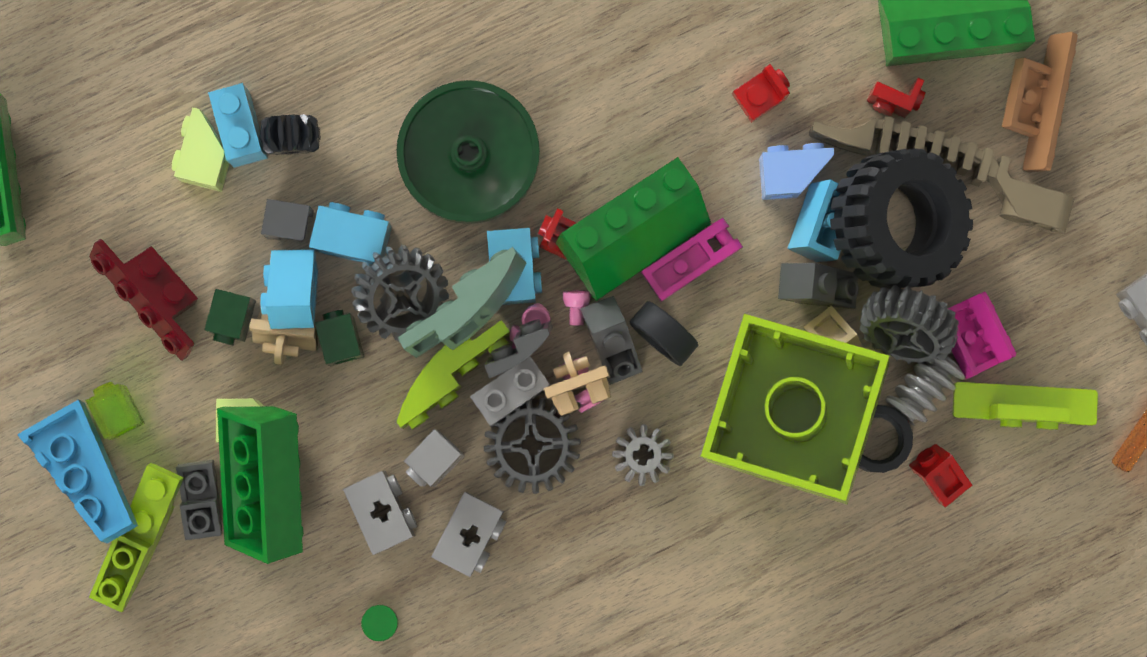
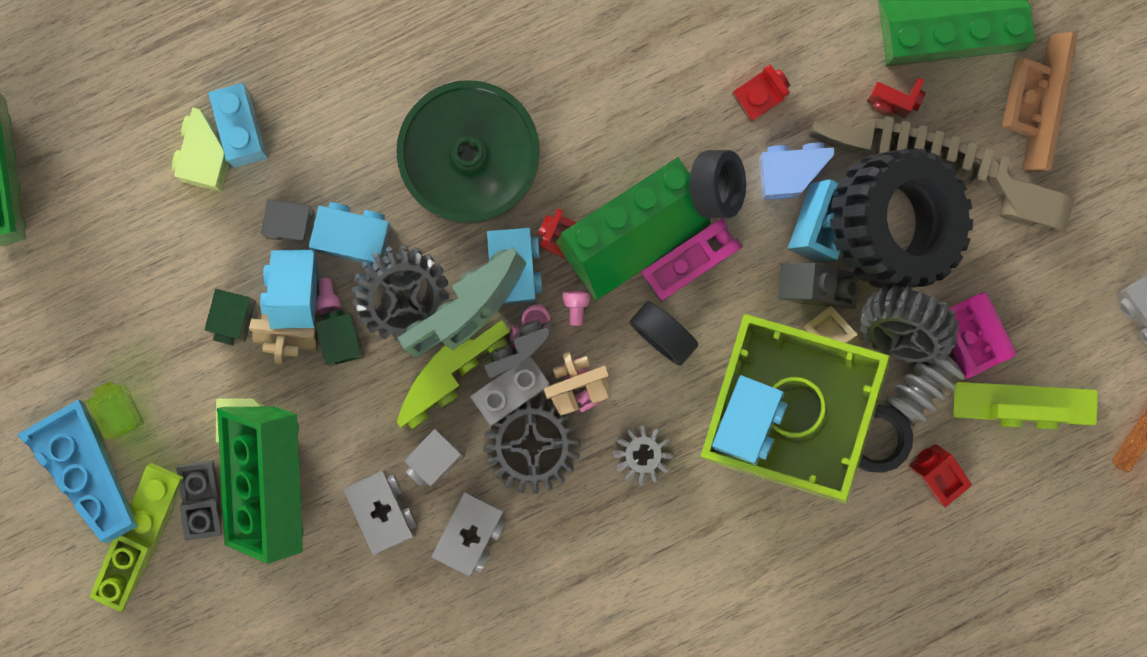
(152, 291): dark red bracket -> none
(290, 134): black gear -> none
(327, 300): none -> bright pink piece
(379, 623): green tile -> none
(611, 339): dark grey slope -> none
(717, 184): none -> black tyre
(750, 420): none -> medium azure brick

